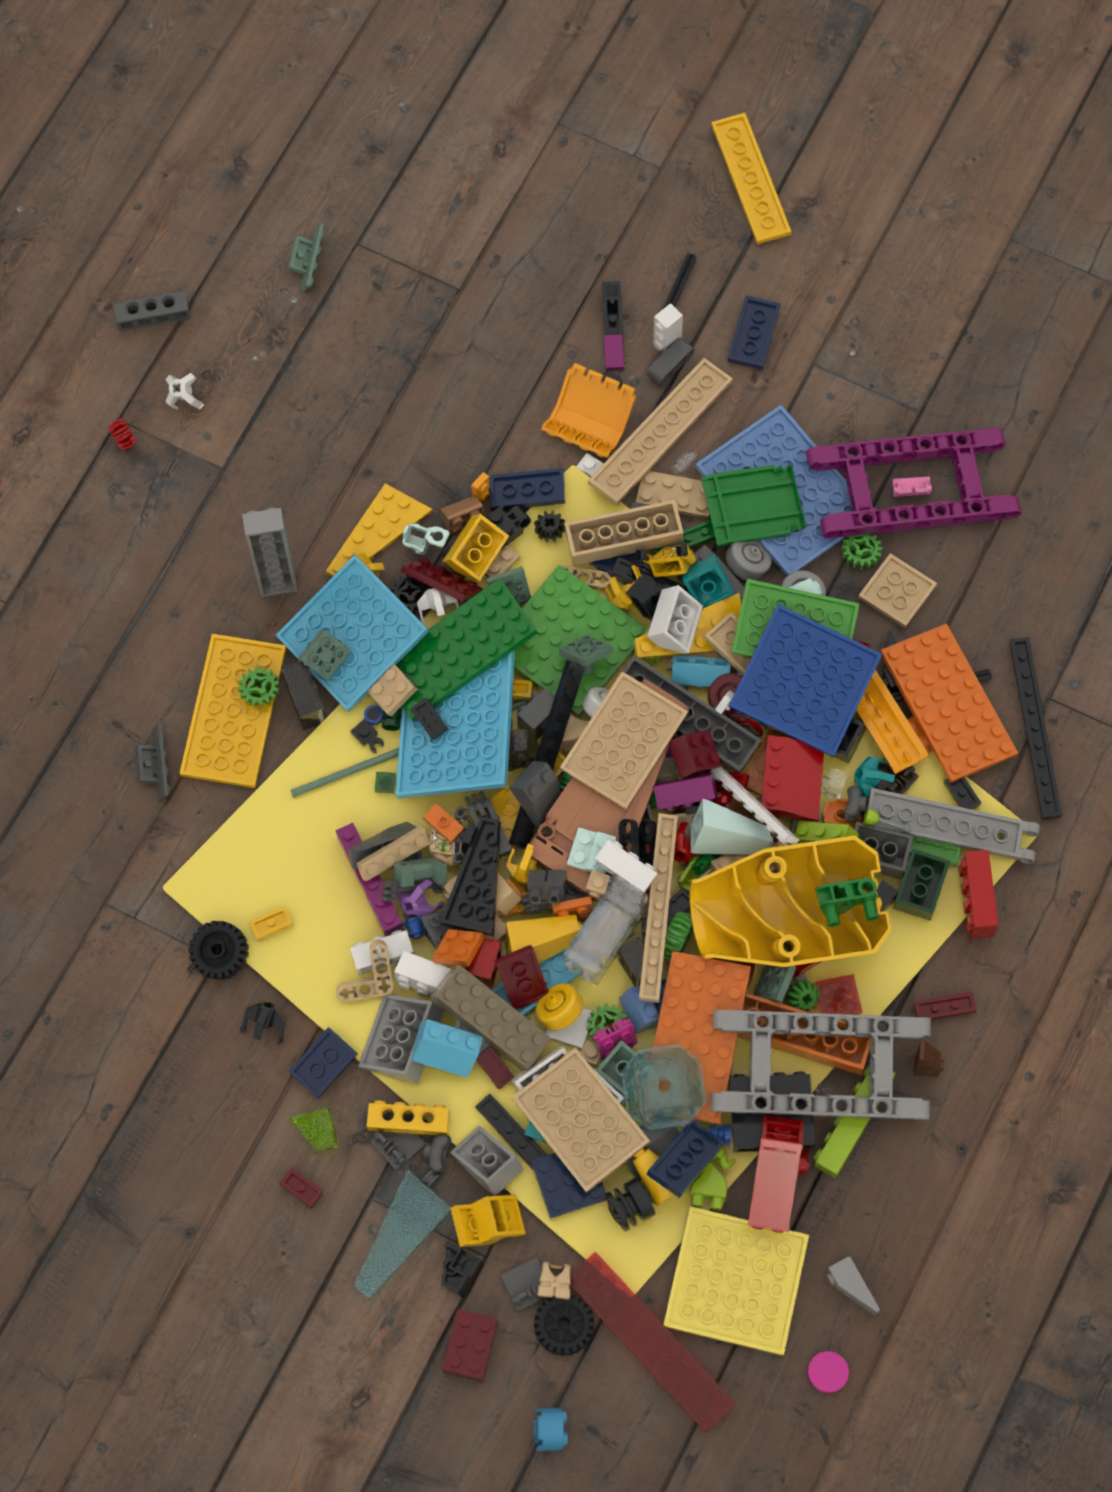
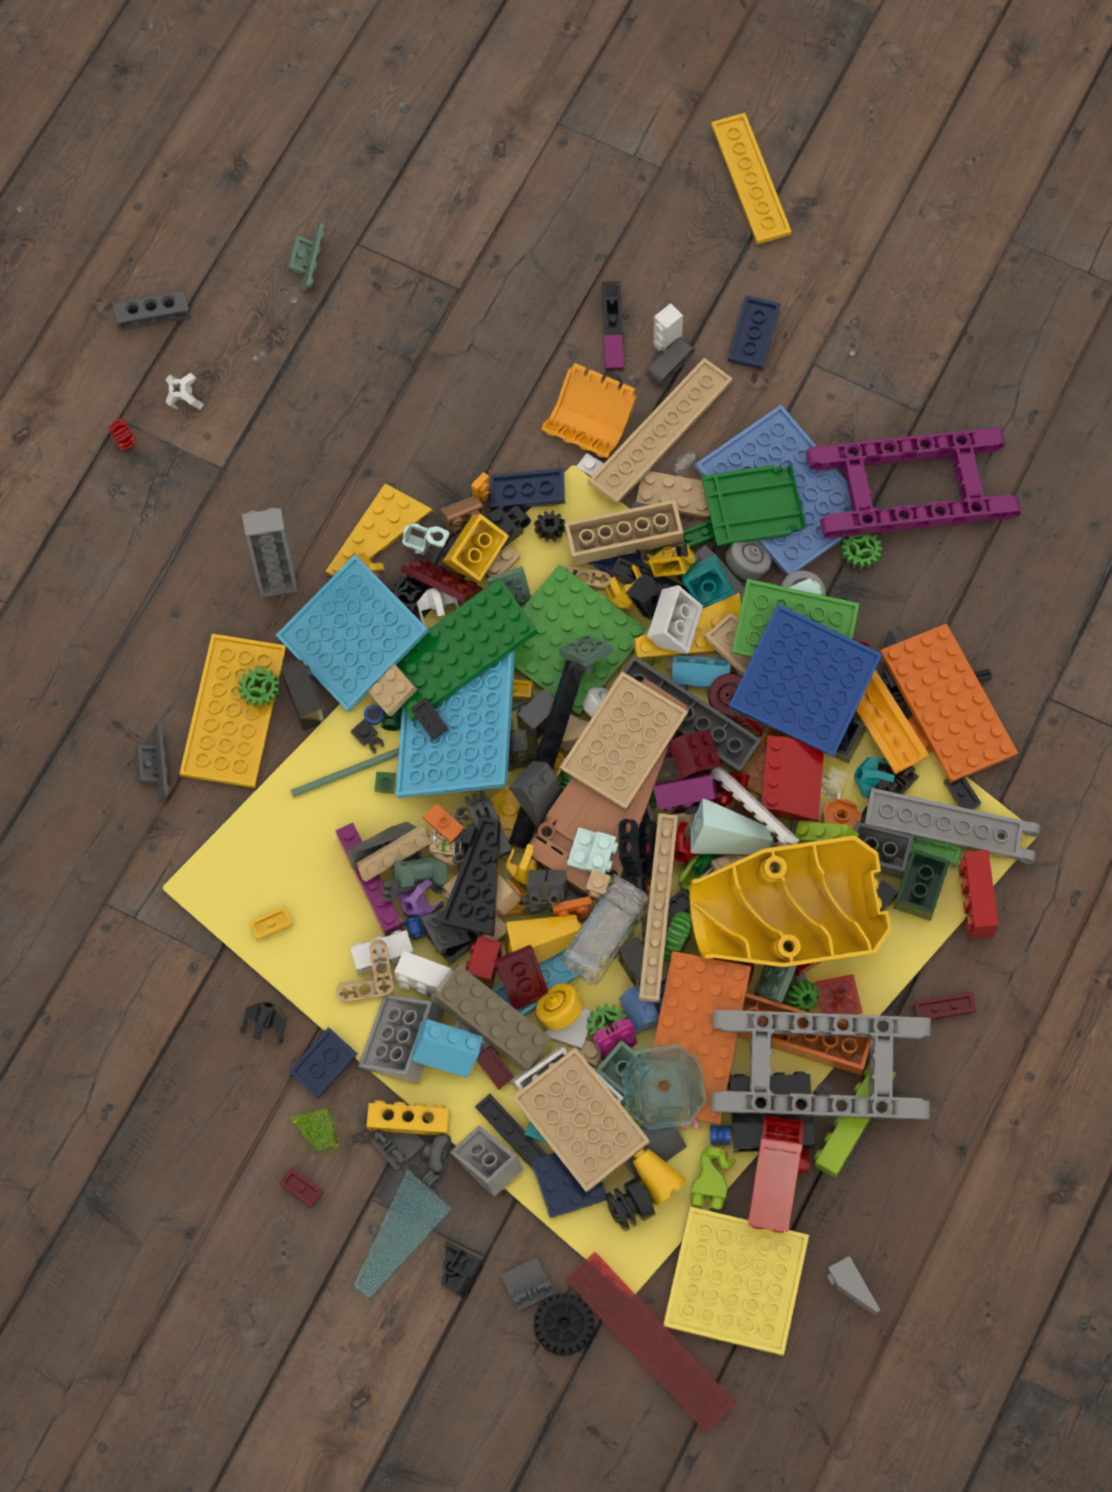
(232, 955): black wheel -> none
(320, 649): sand green plate -> none
(458, 947): orange plate -> none
(470, 1345): dark red brick -> none
(487, 1220): yellow bracket -> none
(549, 1429): dark azure brick -> none
(554, 1285): tan piece -> none
(625, 865): white brick -> none
(681, 280): black axle -> none
(685, 1158): dark blue plate -> none
(725, 702): white plate -> none
(828, 1372): dark pink tile -> none
(842, 896): green piece -> none
(856, 804): dark grey piece -> none
(872, 818): hinge -> none
(897, 590): tan plate -> none
(911, 486): bright pink hinge -> none
(928, 1060): reddish brown slope -> none
(1035, 728): black plate -> none

